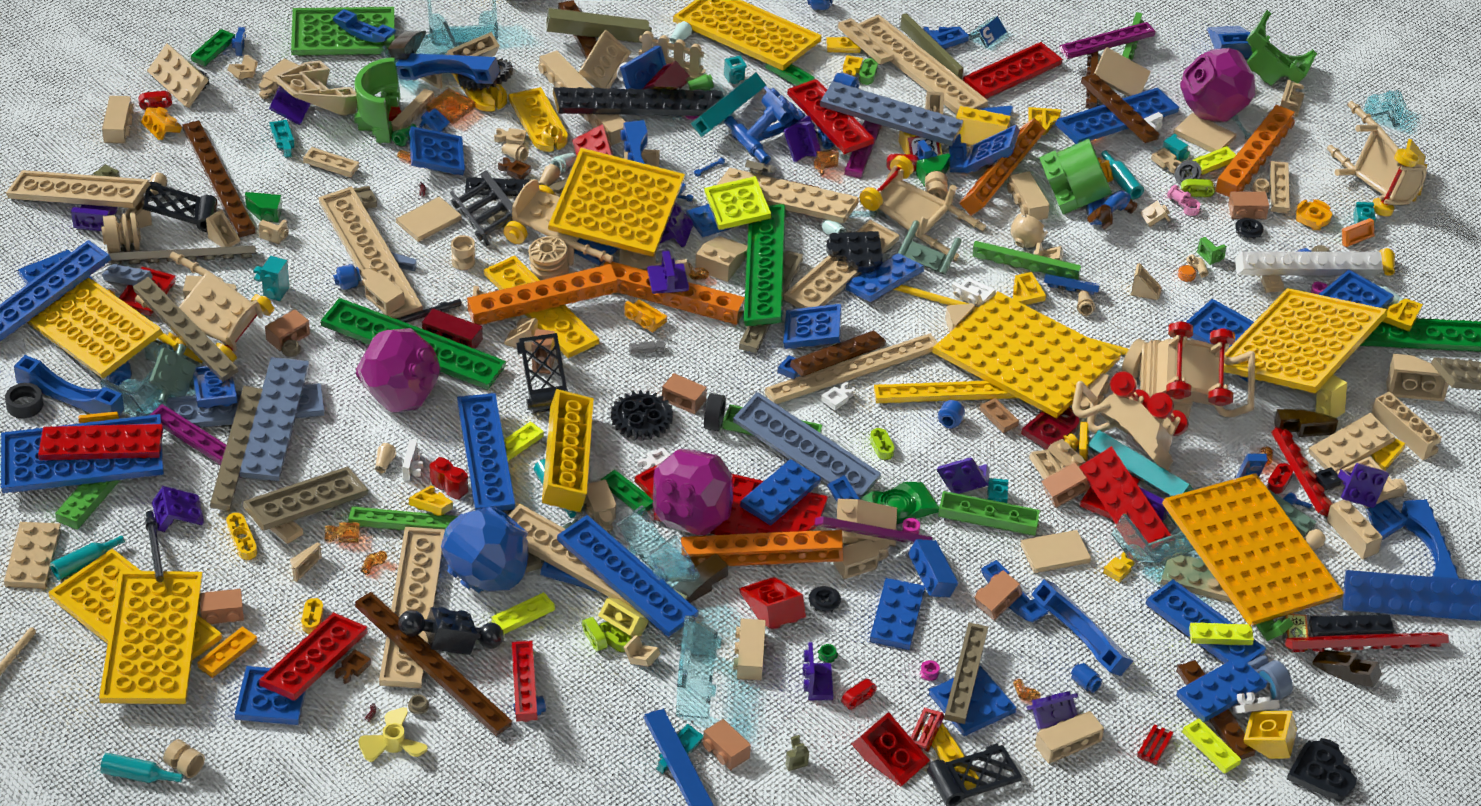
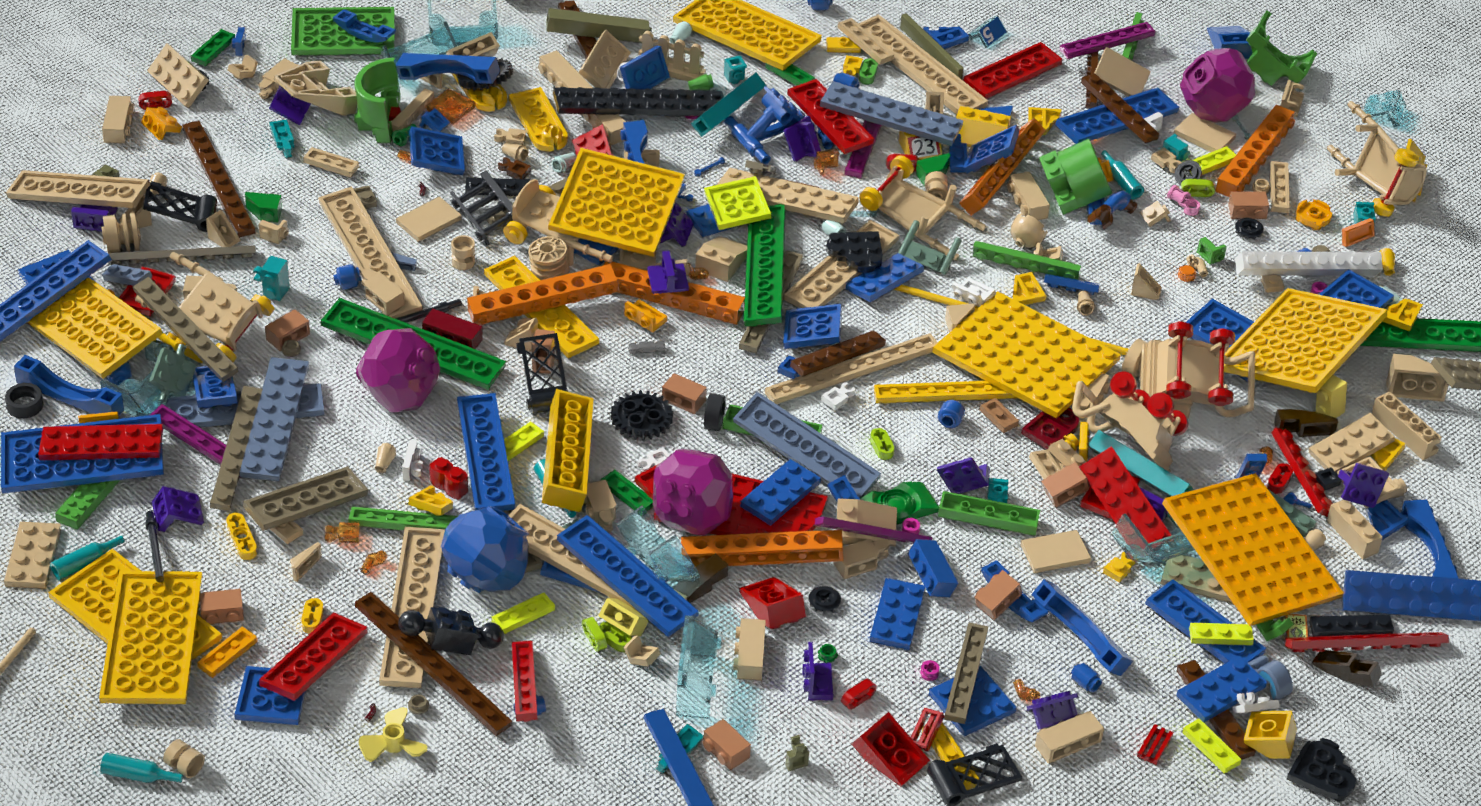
(354, 664): reddish brown plate -> none
(405, 44): slope -> none
(549, 175): tan cone -> none
(668, 77): dark red slope -> none
(924, 150): blue bracket -> none

